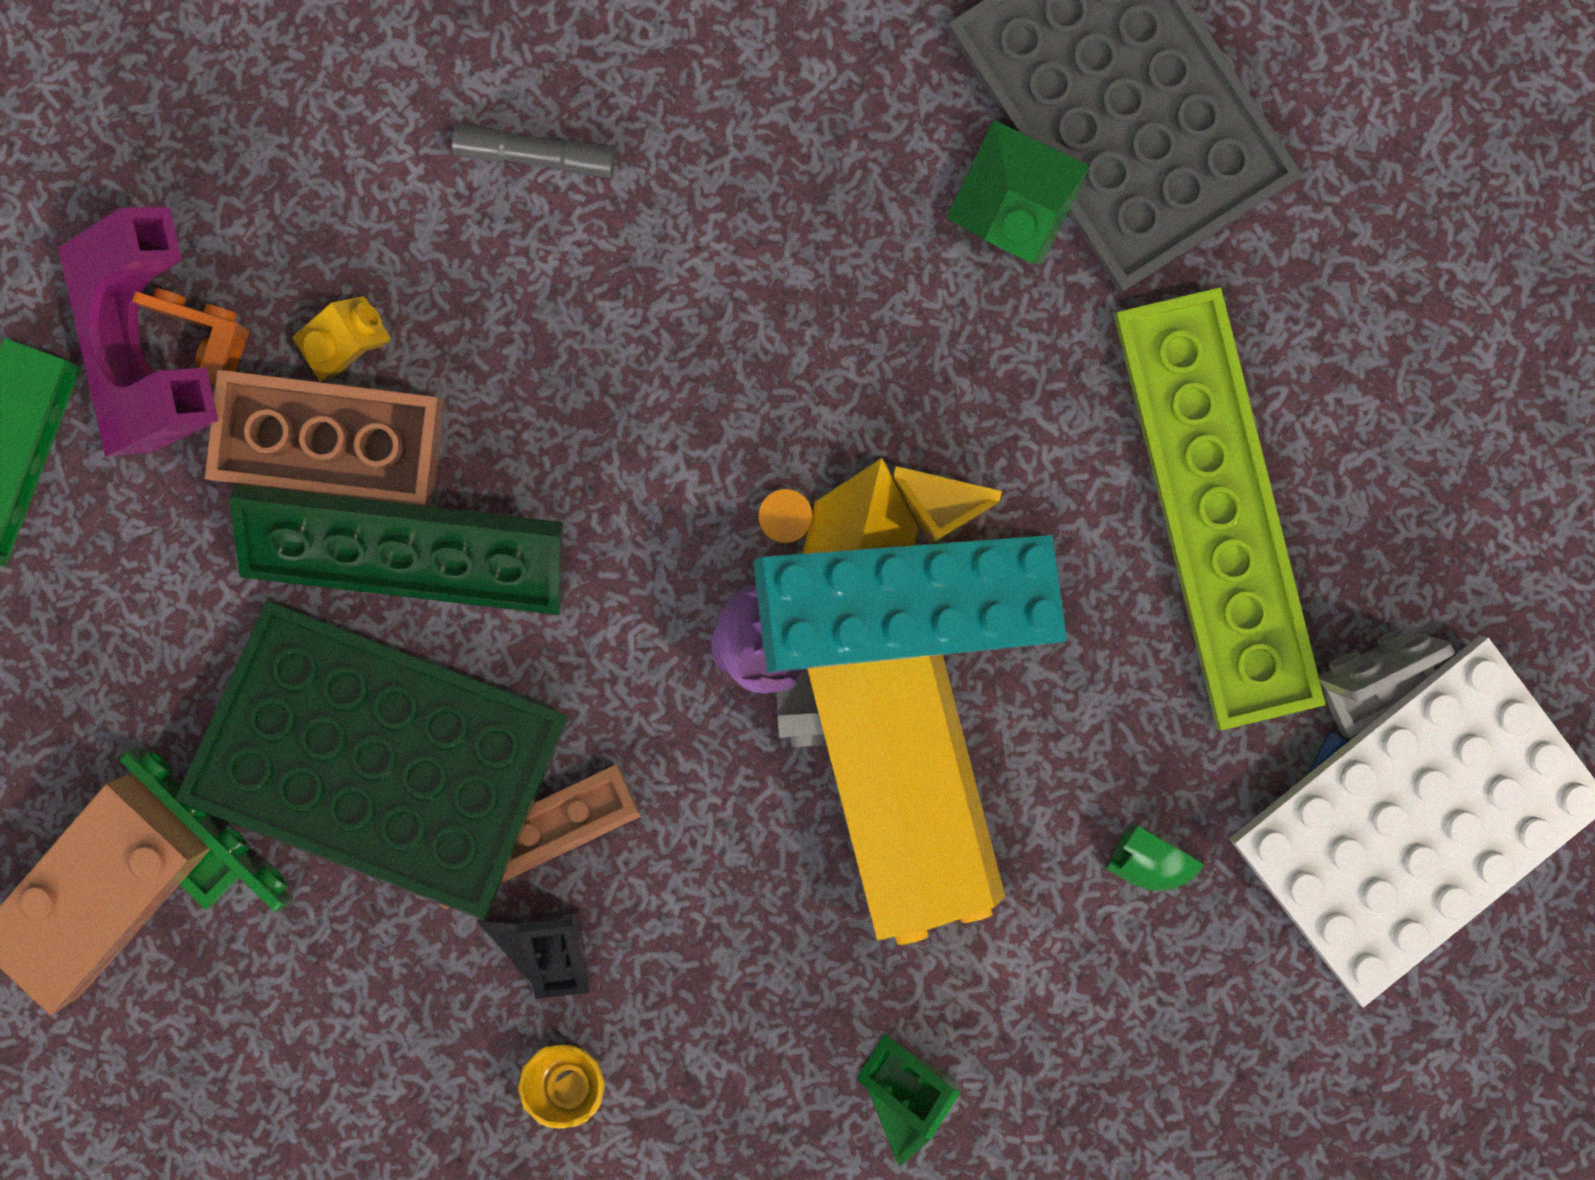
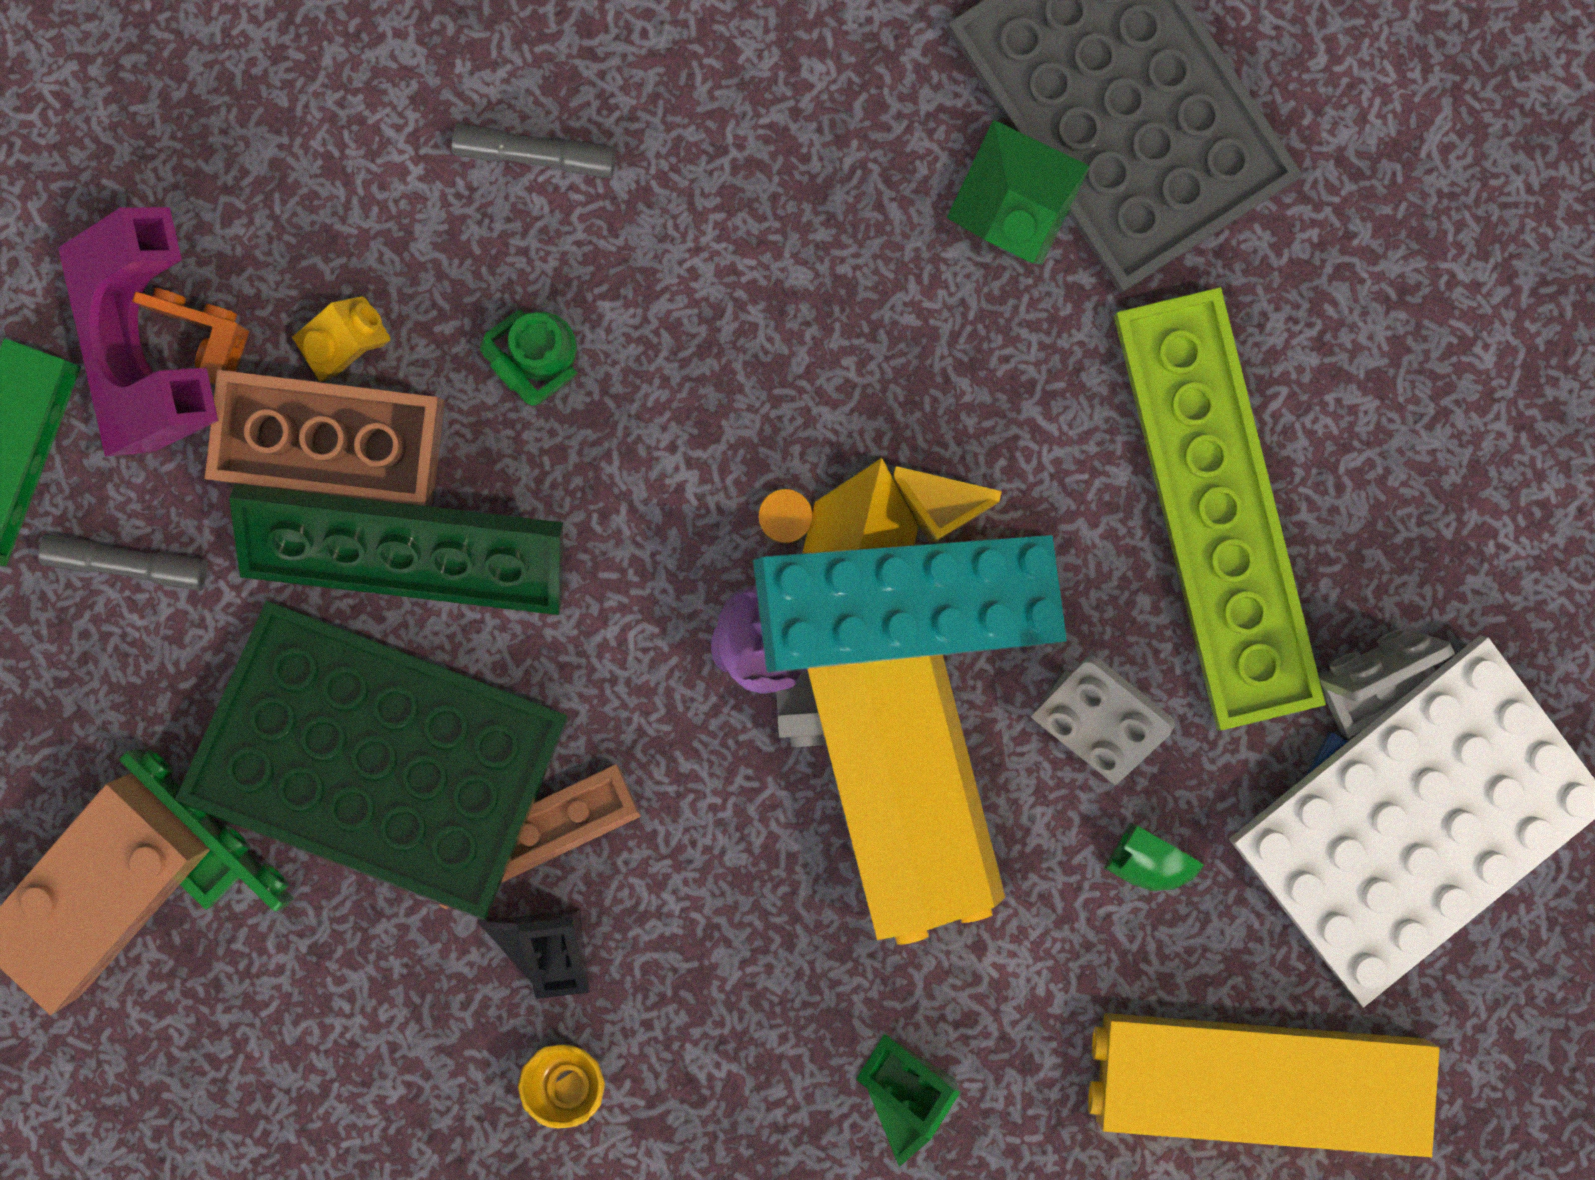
(90, 557): none -> dark grey piece
(538, 349): none -> green piece
(1103, 718): none -> light grey bracket
(1265, 1085): none -> yellow brick

